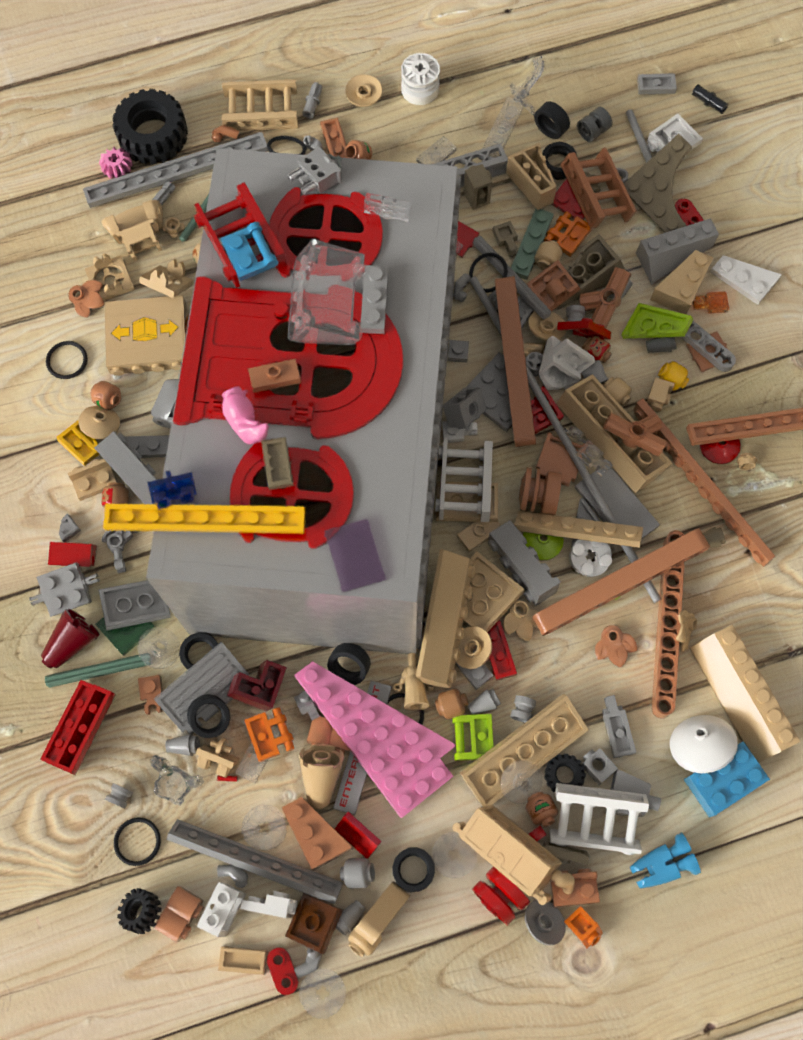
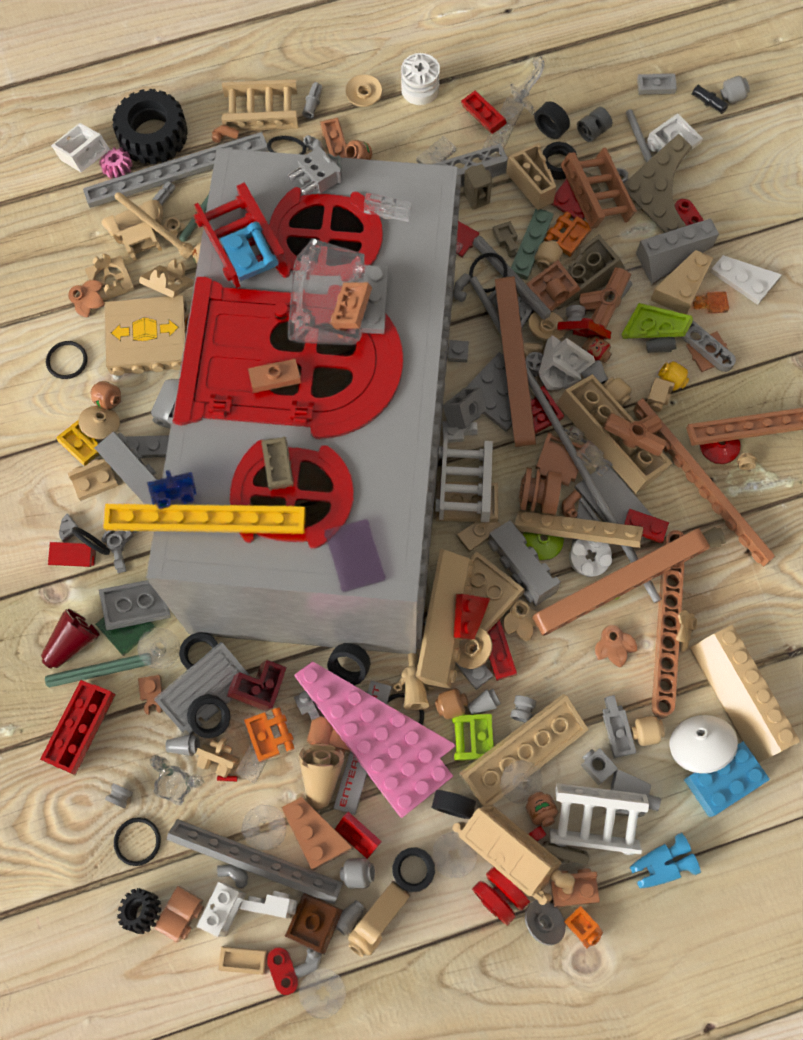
(64, 589): light grey plate -> none
(80, 533): none -> black tyre
(82, 148): none -> white window
(115, 494): medium nougat head -> none
(184, 248): none -> tan piece
(240, 415): bright pink animal -> none
(351, 305): none -> nougat bracket
(453, 804): none -> black tyre
(469, 615): none -> red wing
(483, 112): none -> red plate
(564, 760): black tyre -> none
(568, 504): none -> nougat arm
(648, 730): none -> tan head
(652, 527): none -> red plate
(735, 89): none -> light grey head

